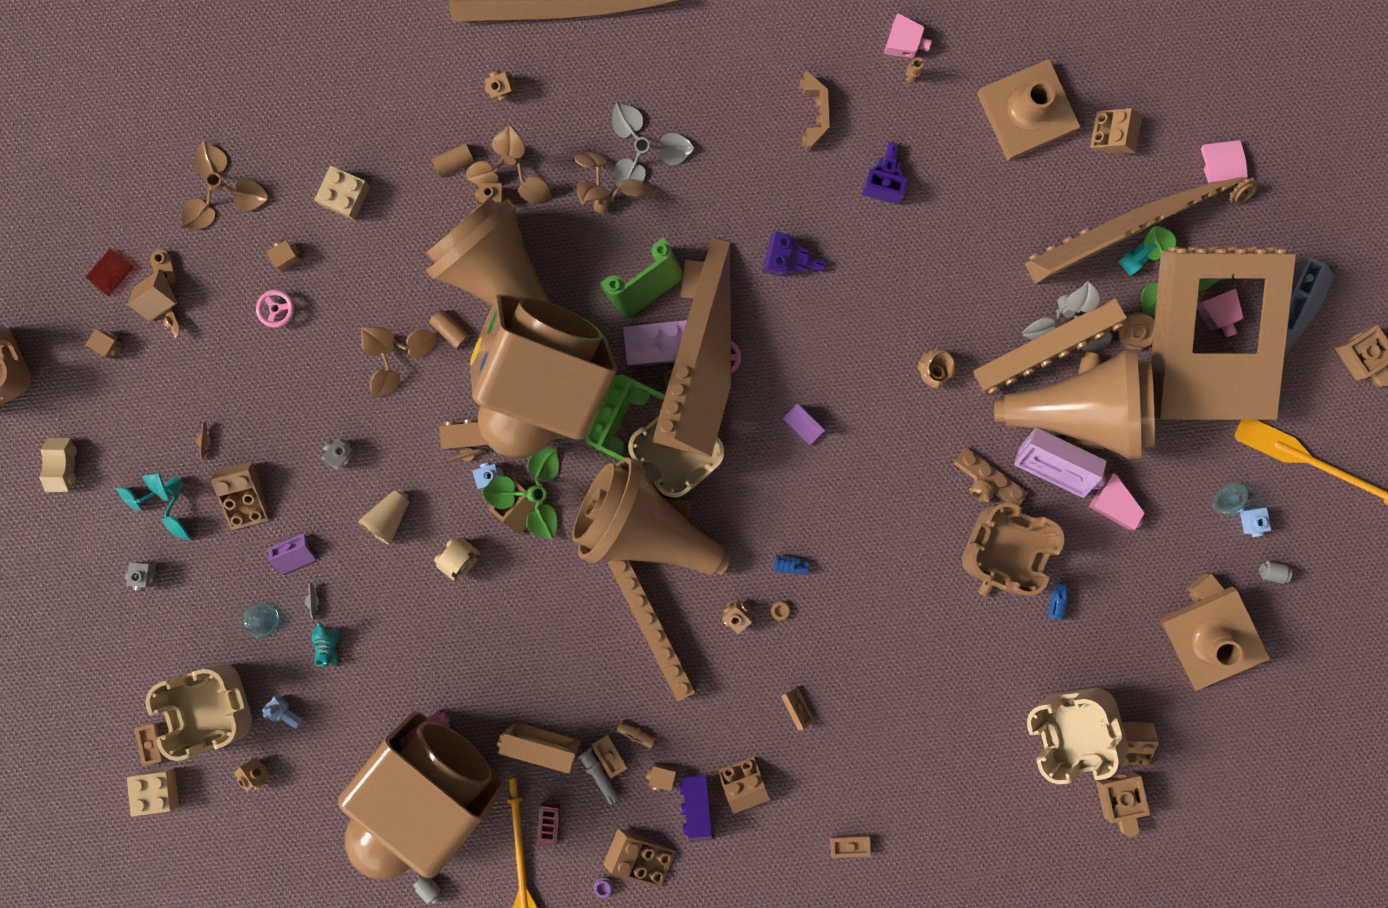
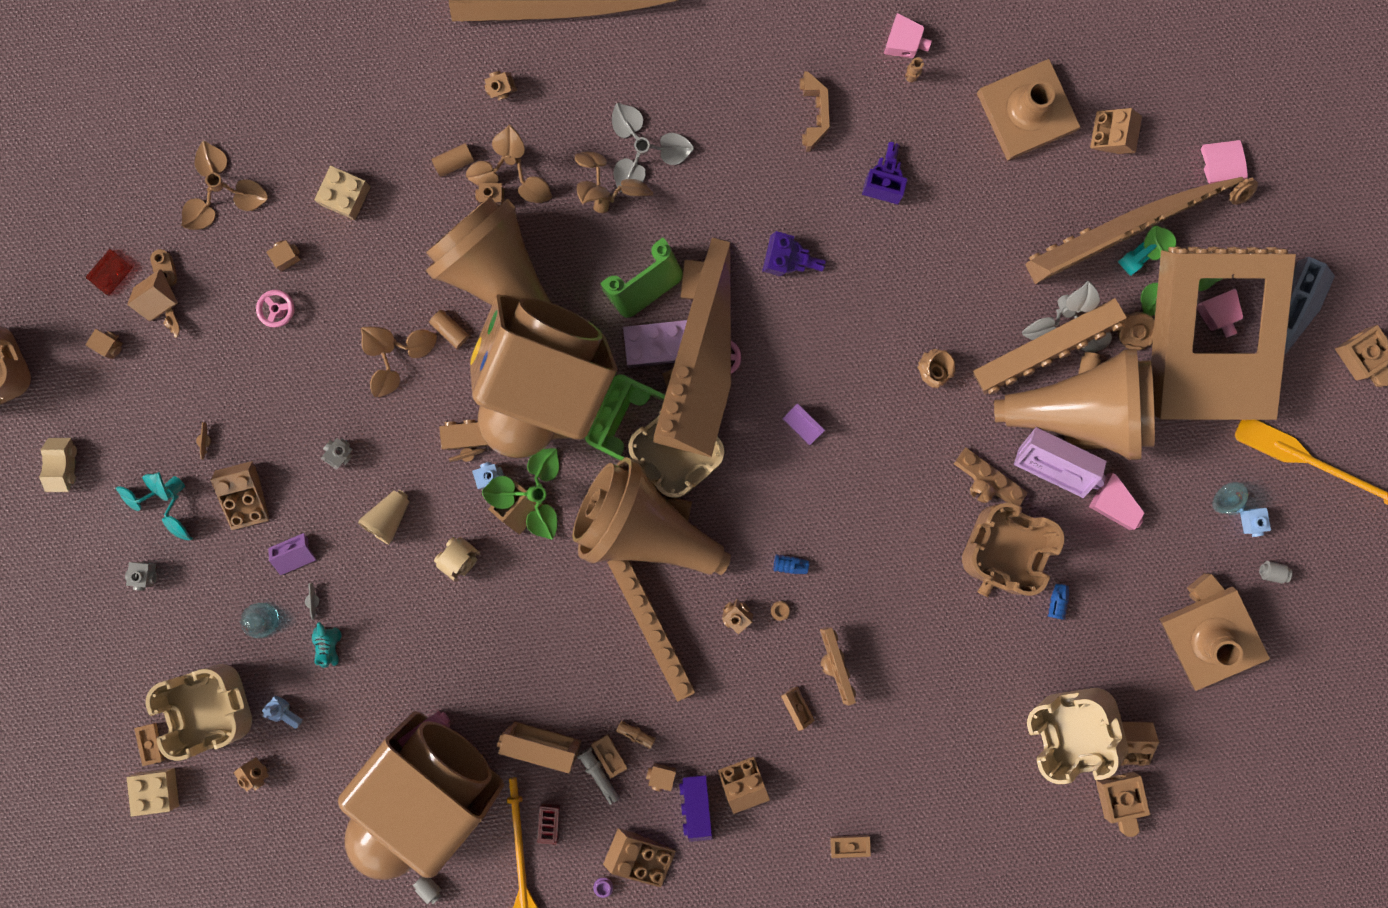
(834, 665): none -> medium nougat plate

